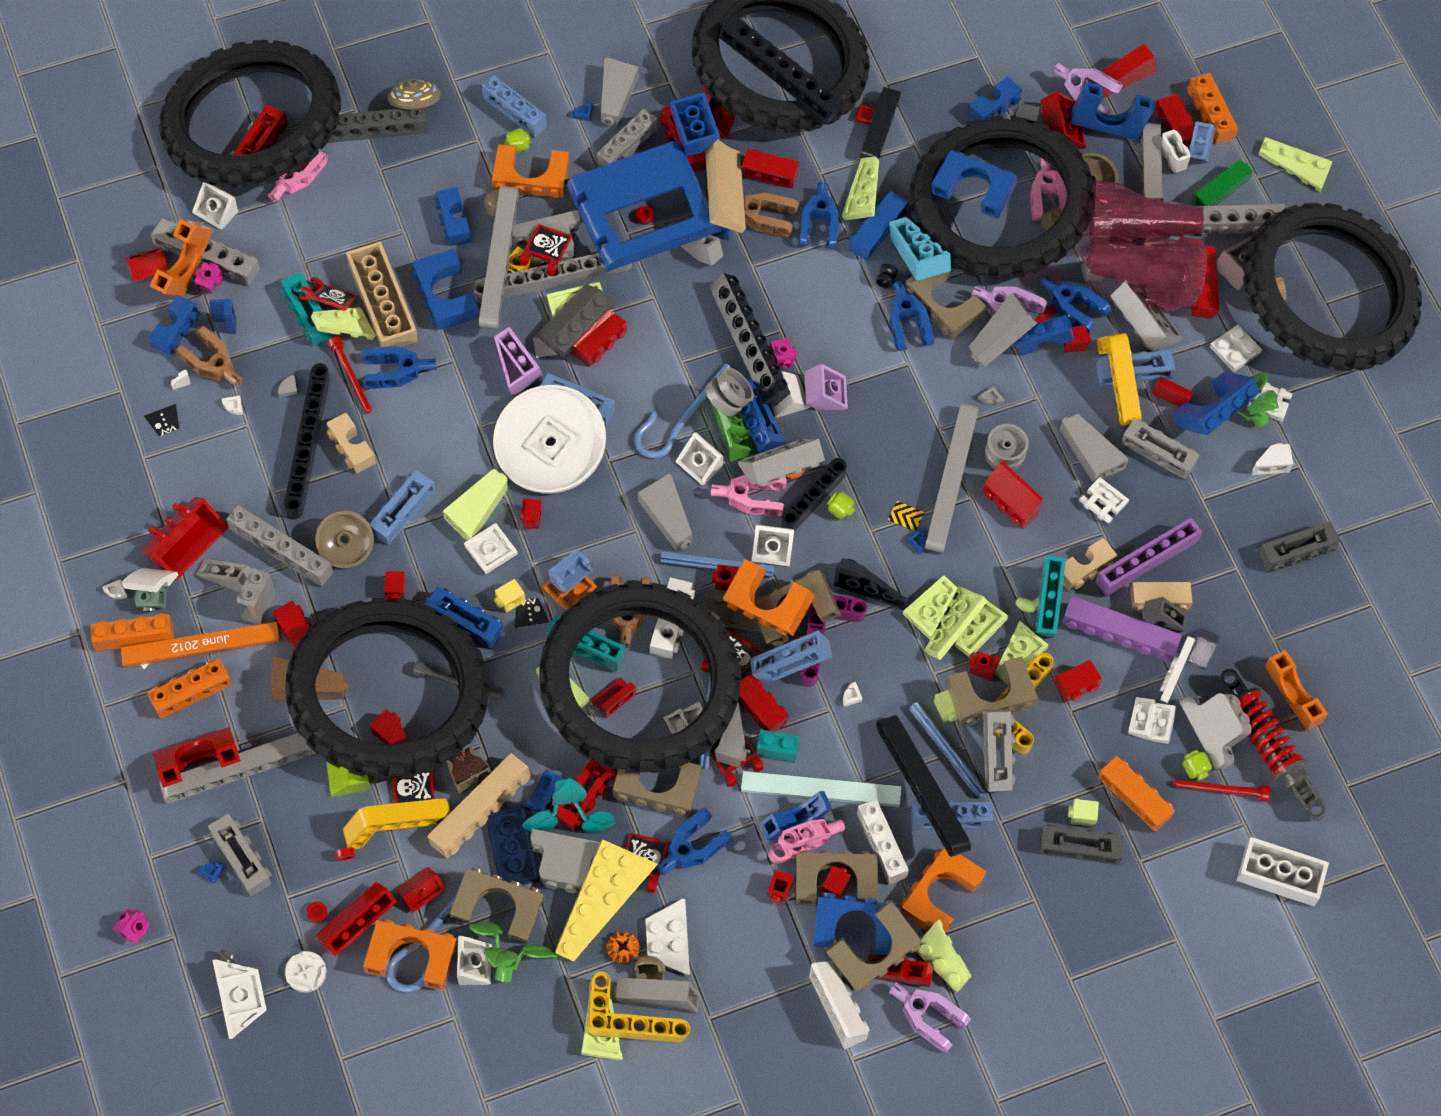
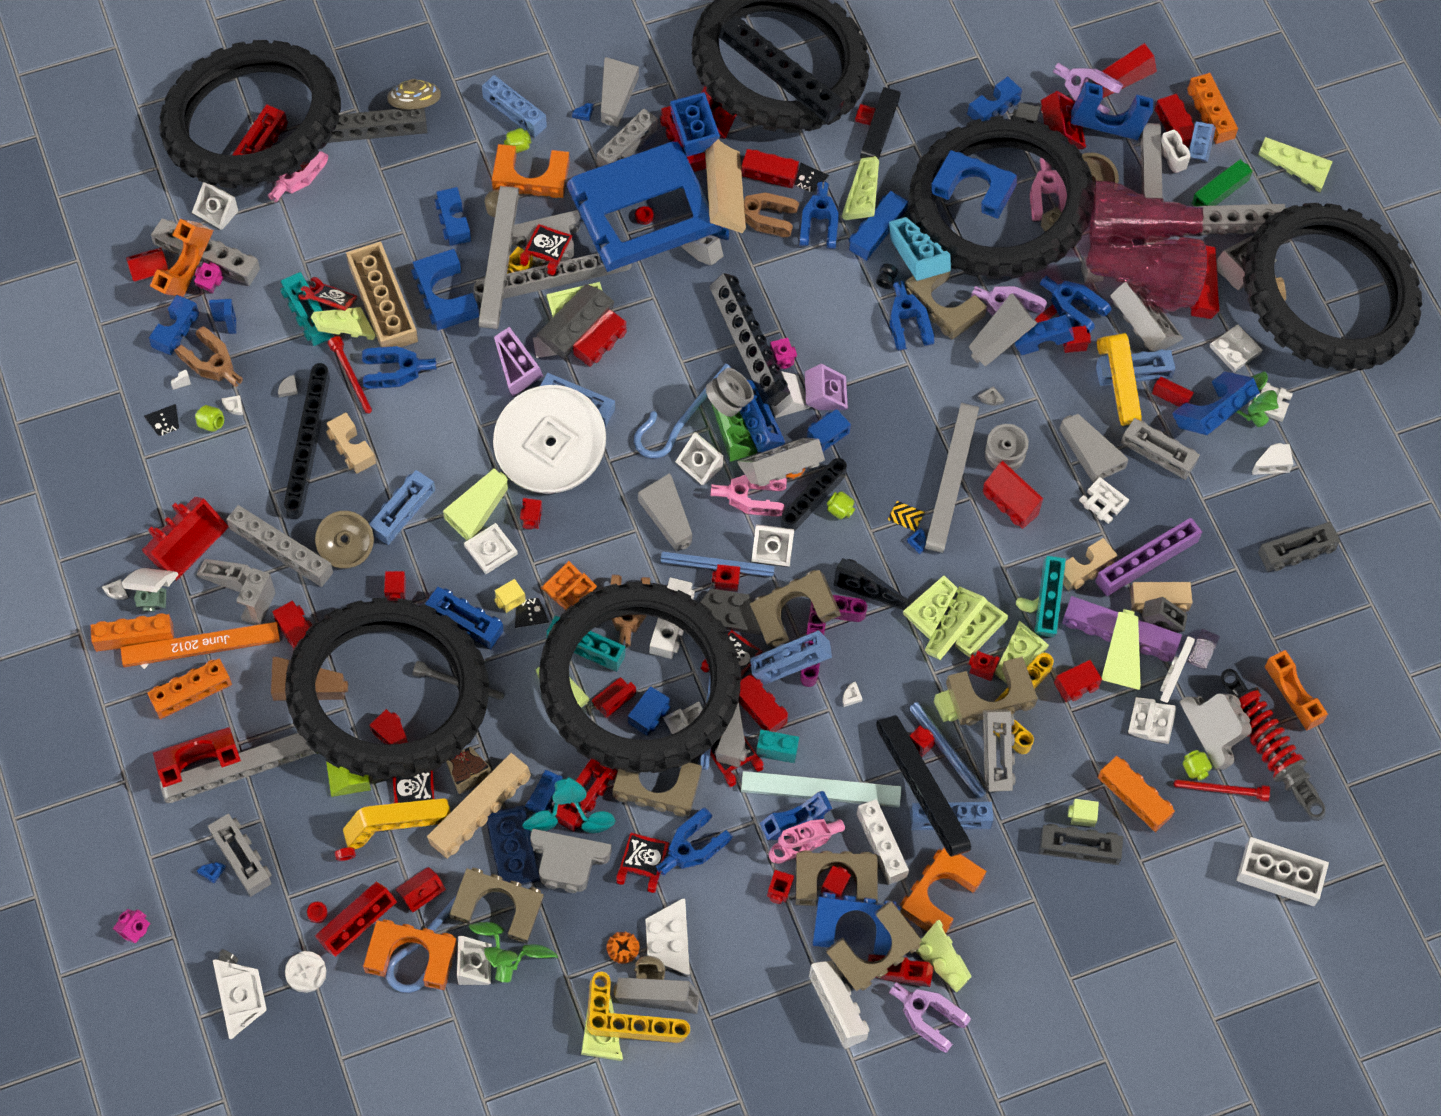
(209, 418): none -> lime head
(570, 571): medium blue hinge -> none
(606, 888): light yellow wing -> none
(649, 710): none -> blue brick
(784, 617): orange arch -> none
(809, 177): none -> black sticker
(829, 429): none -> blue brick
(924, 739): none -> red brick
(1123, 657): none -> yellowish green slope

